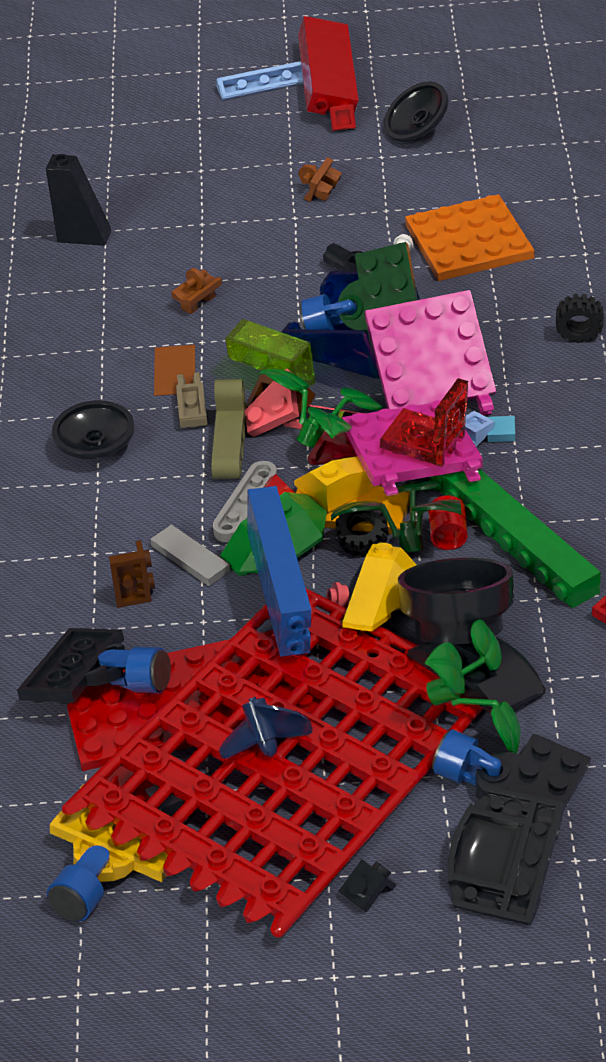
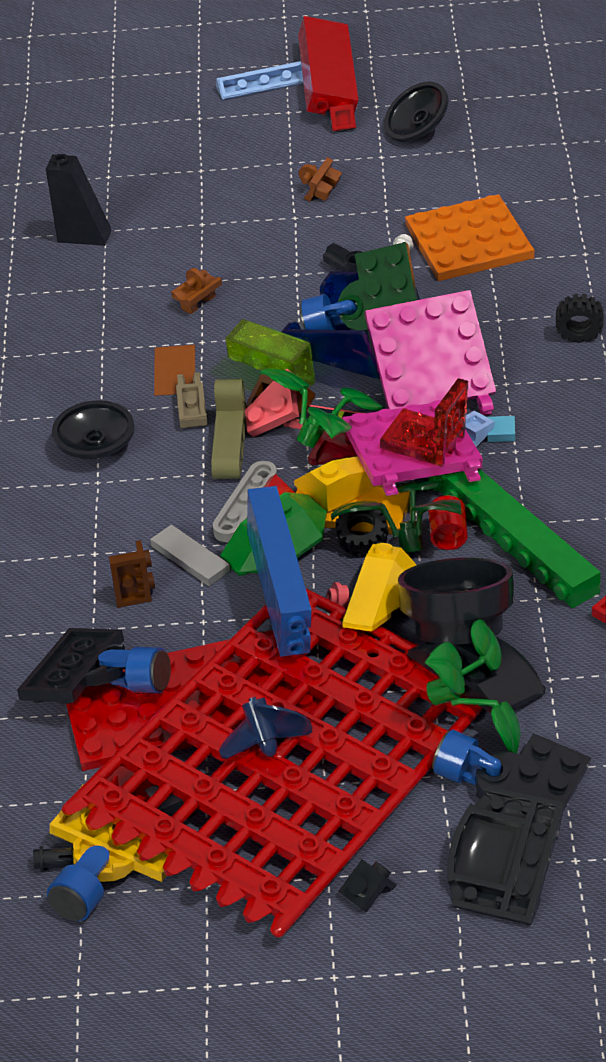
(50, 858): none -> black pin

